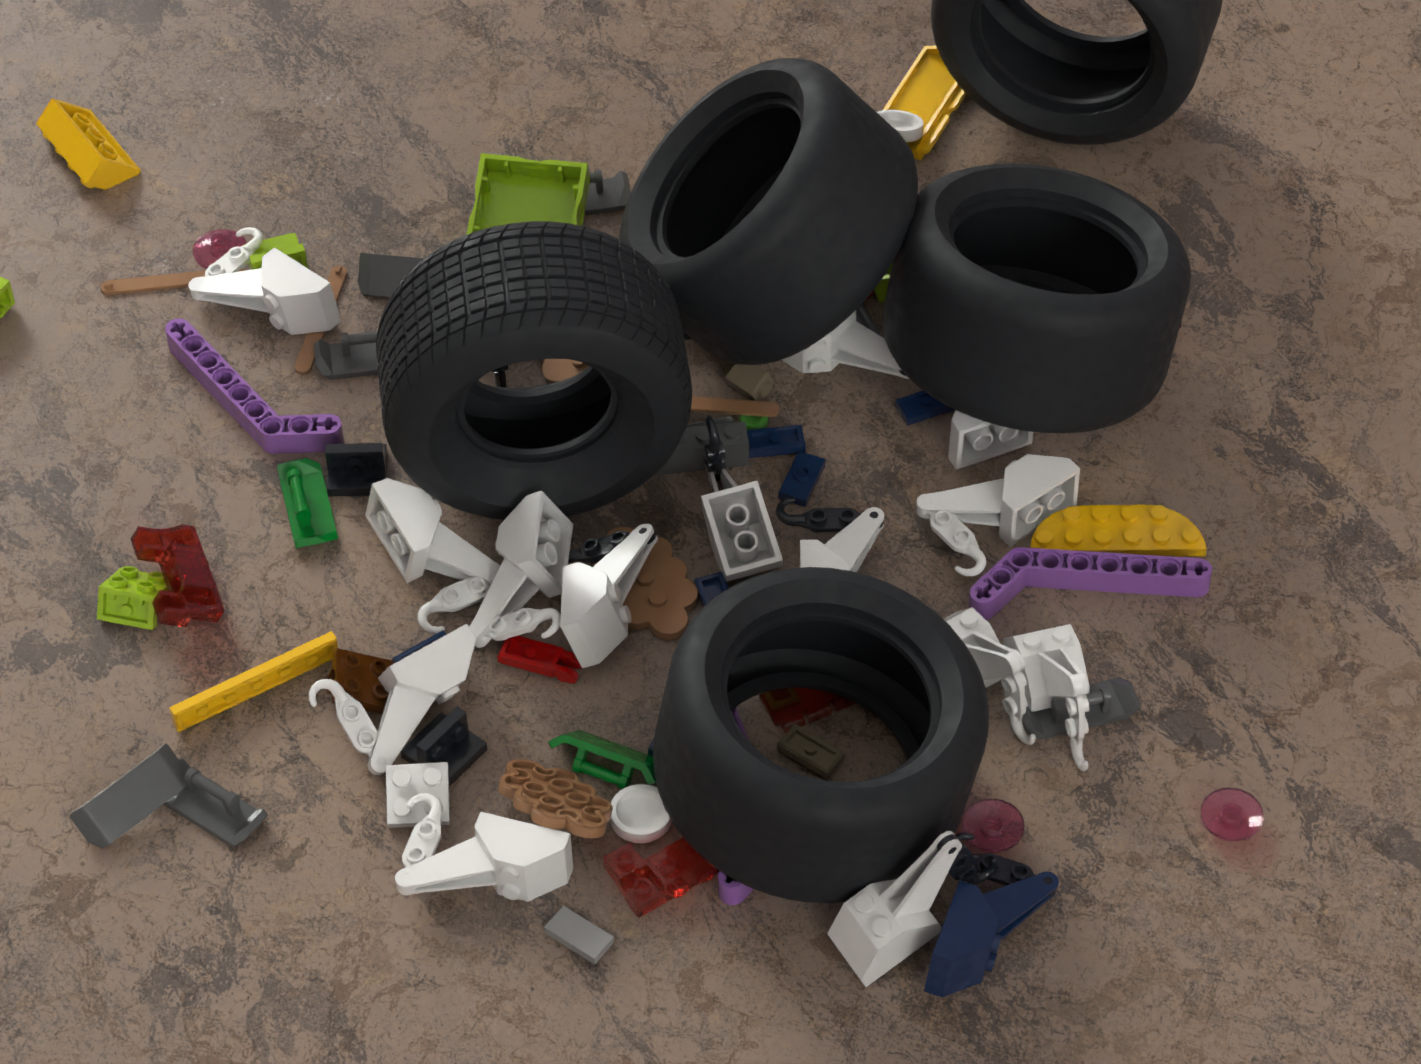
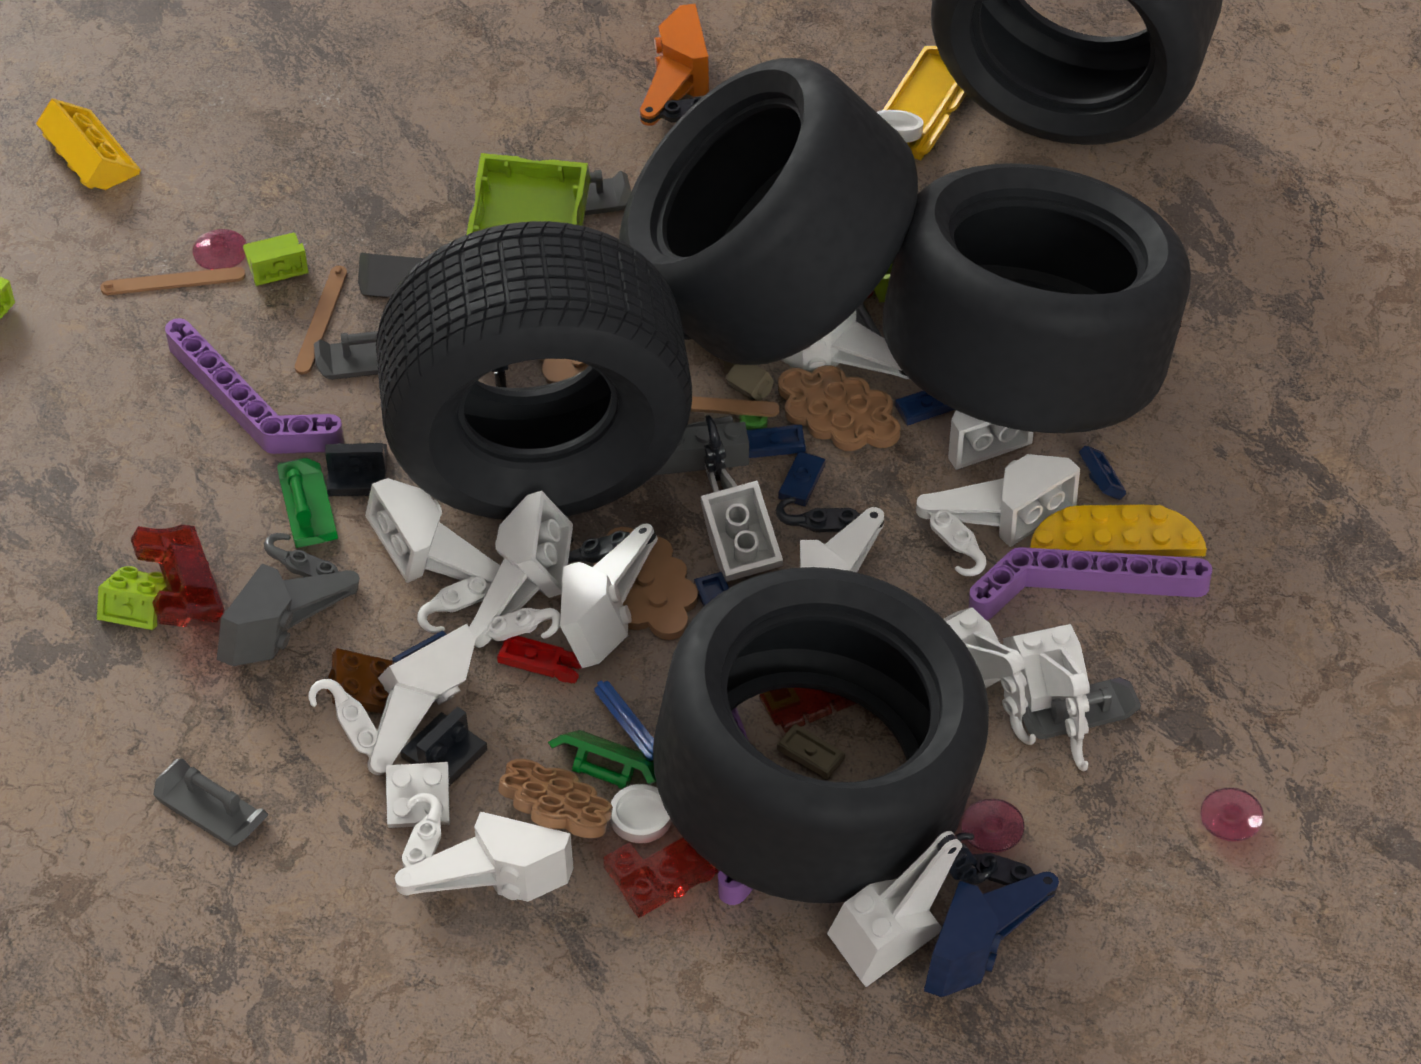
(130, 798): dark grey piece -> none
(253, 682): yellow tile -> none
(268, 605): none -> dark grey slope
(283, 287): white slope -> none
(579, 935): light grey tile -> none
(626, 718): none -> blue axle
(679, 67): none -> orange slope
(839, 408): none -> medium nougat plate
(1102, 472): none -> dark blue plate

